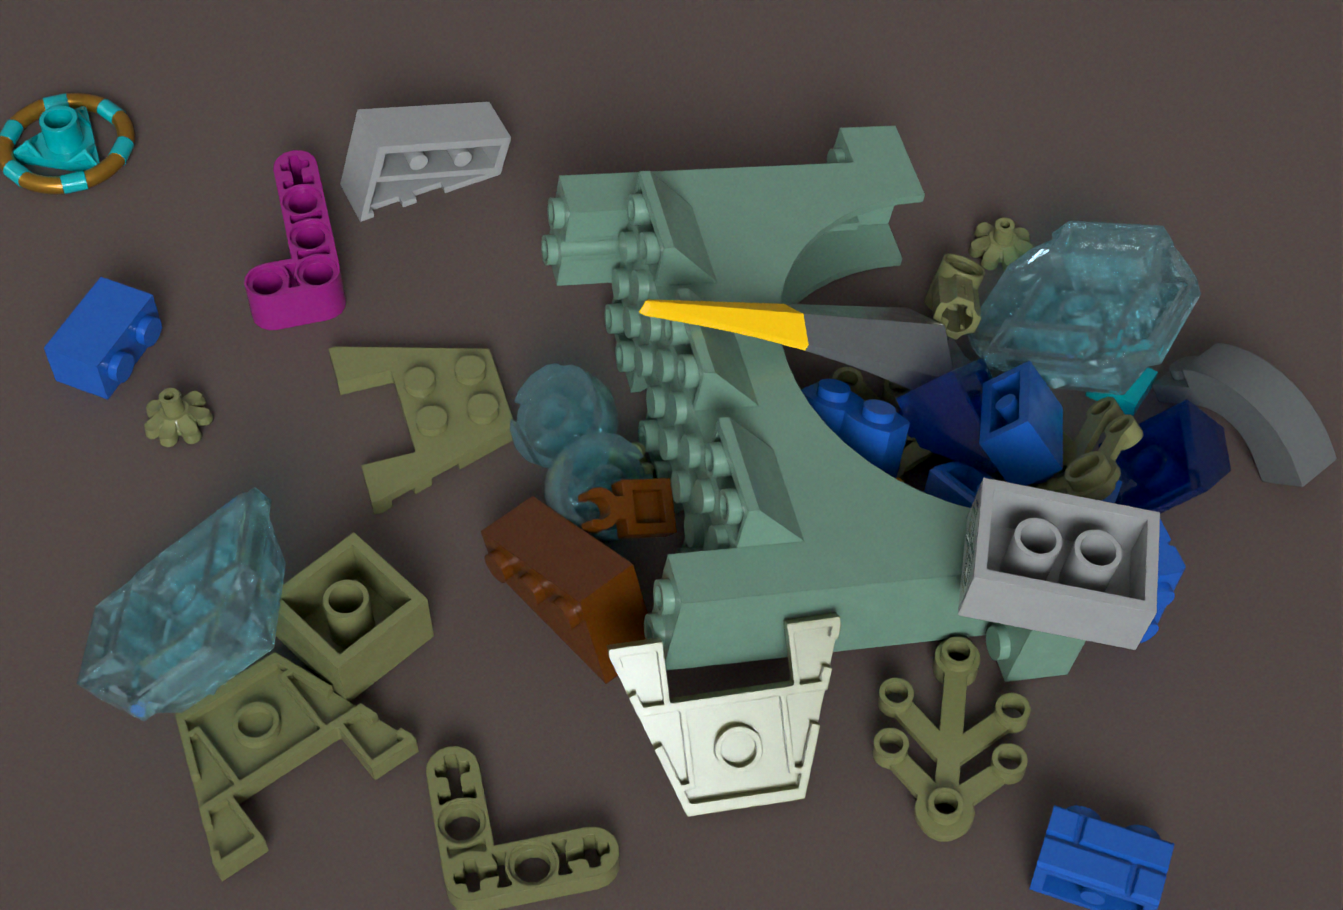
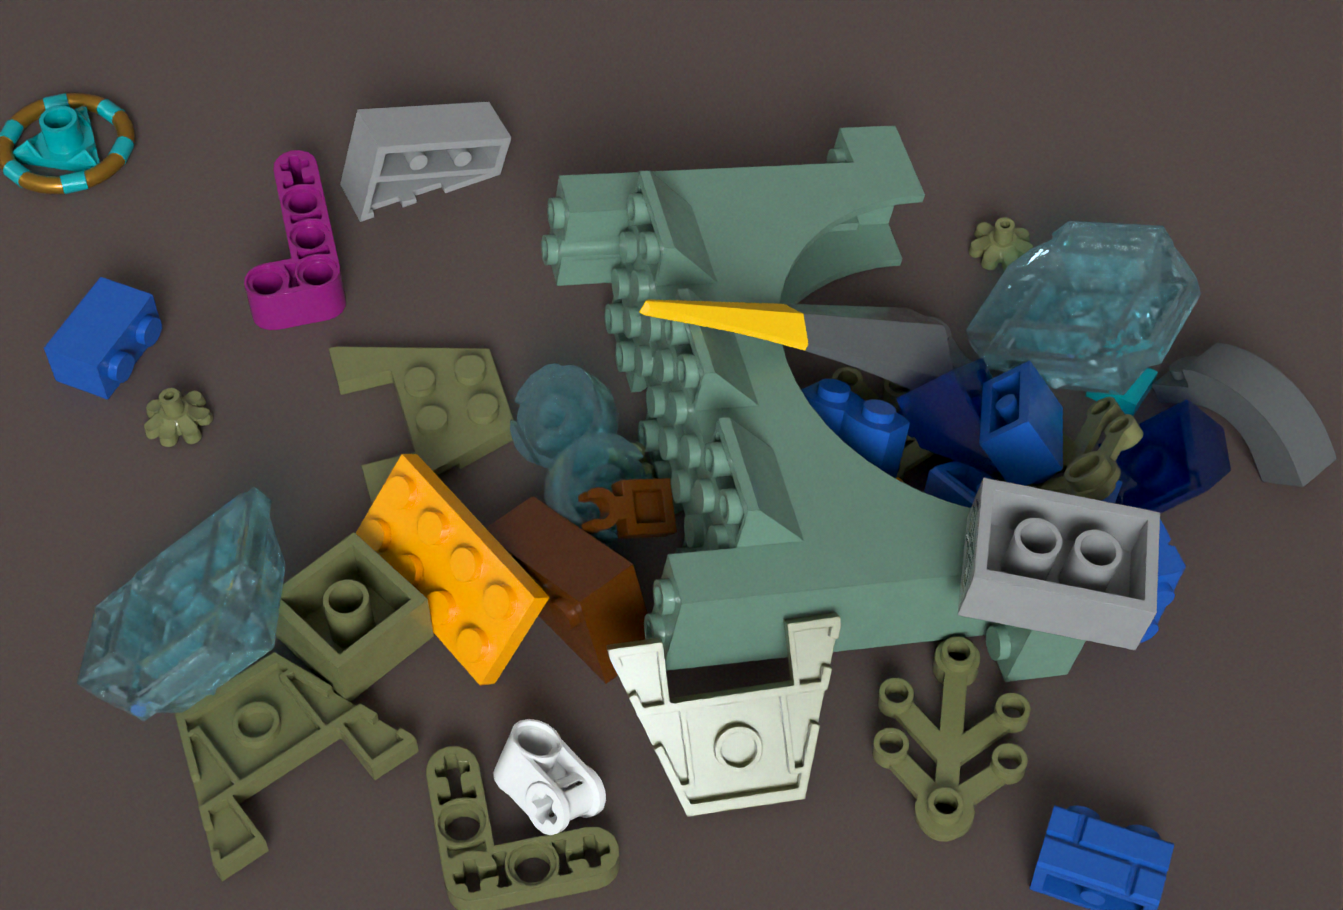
(473, 586): none -> light orange plate
(542, 777): none -> white piece
(955, 295): olive piece -> none

